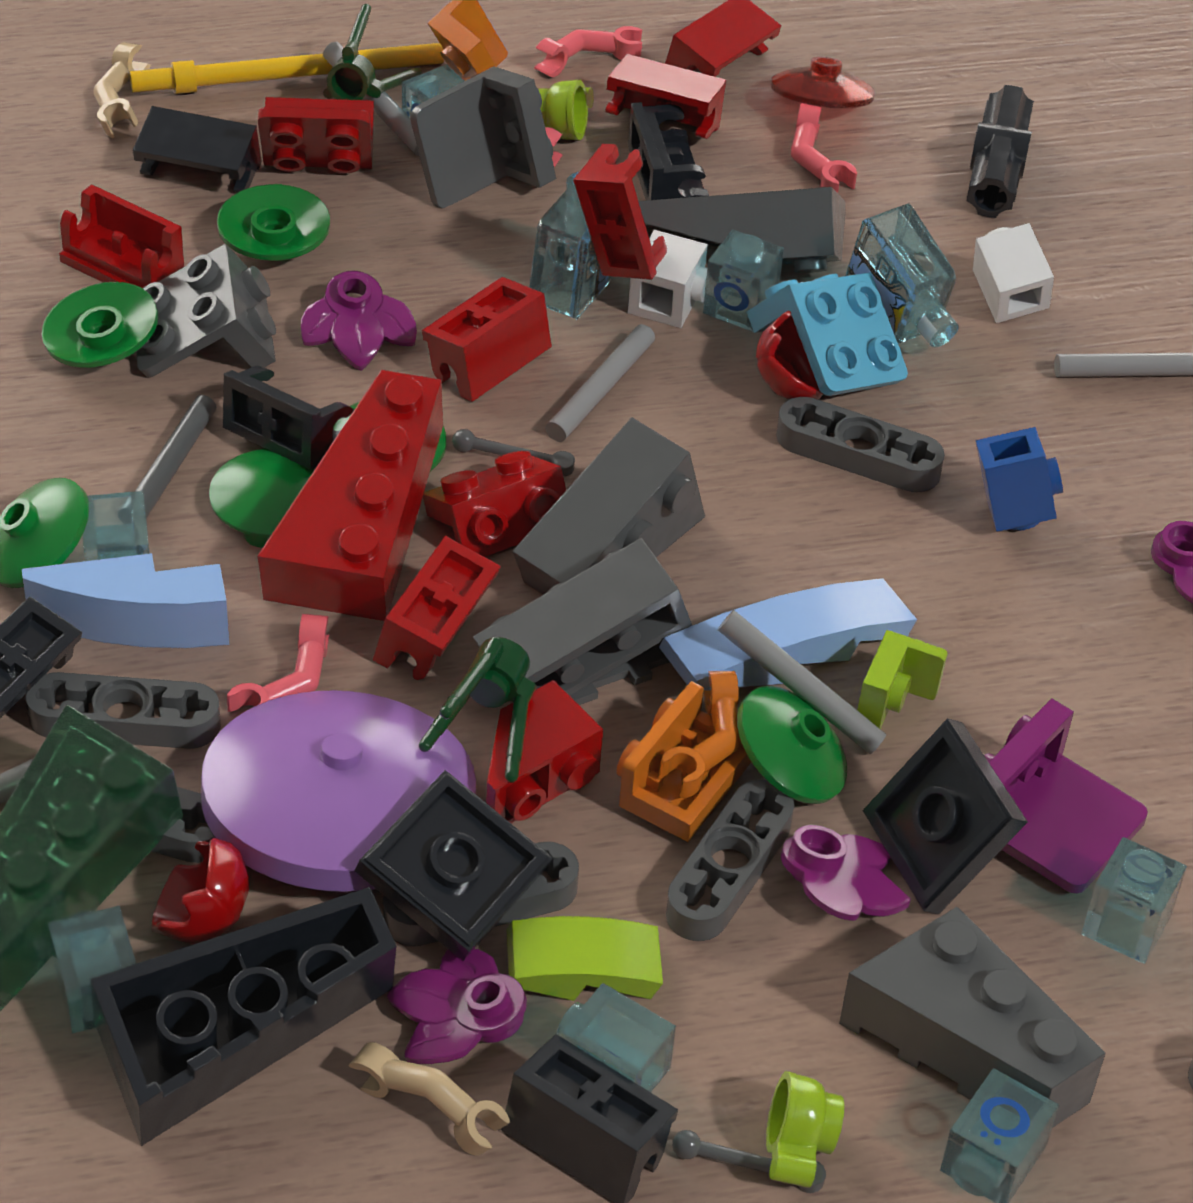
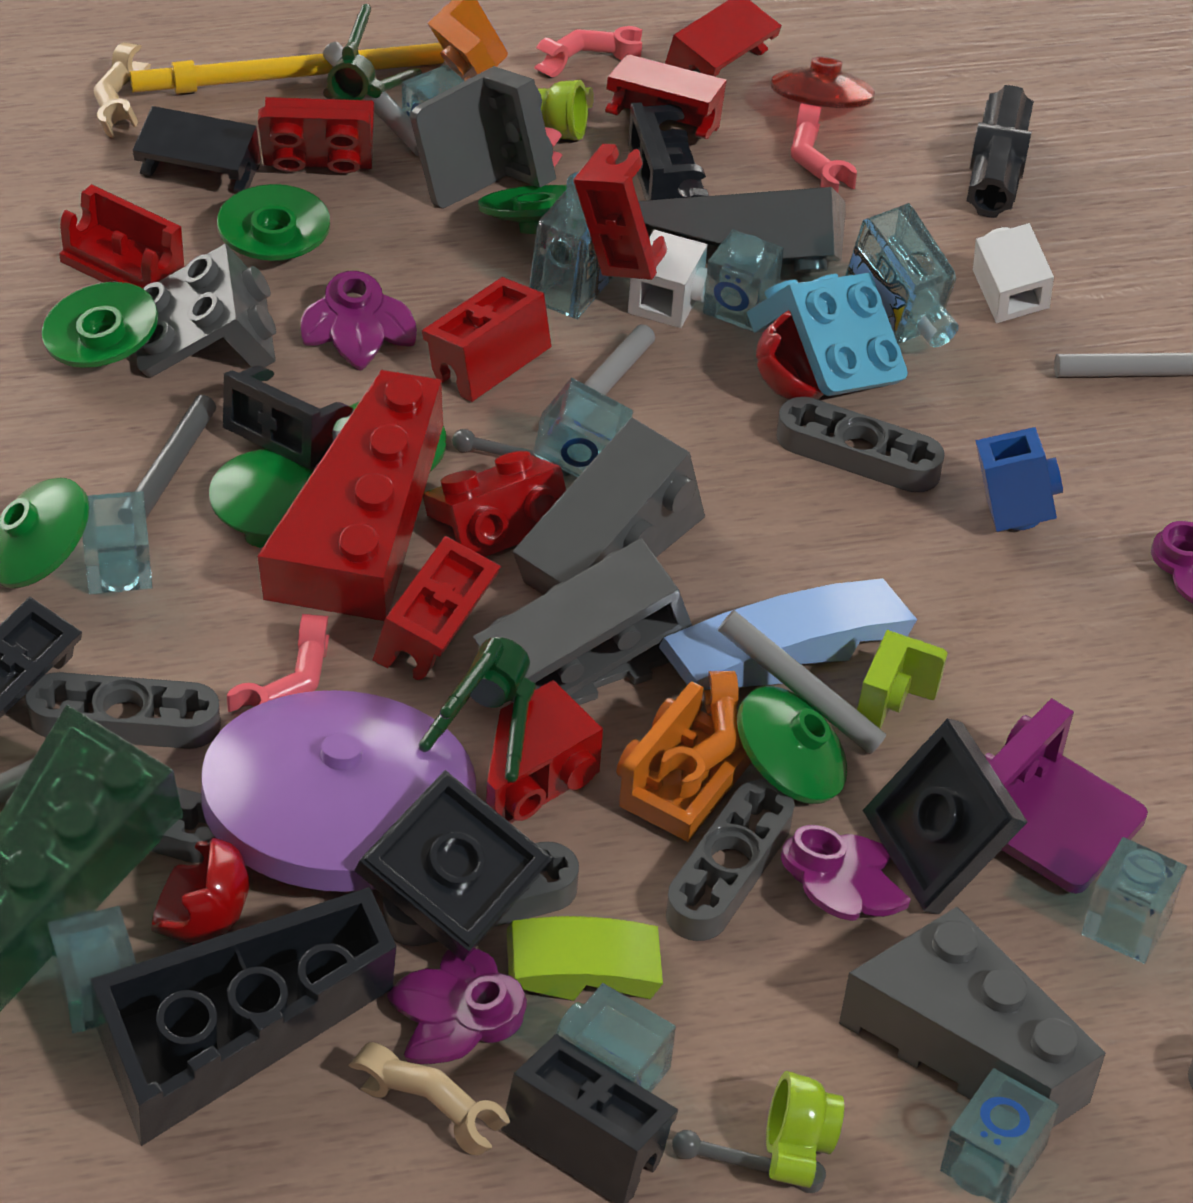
(134, 604): light blue slope -> none
(521, 204): none -> green dish
(578, 426): none -> clear light blue brick

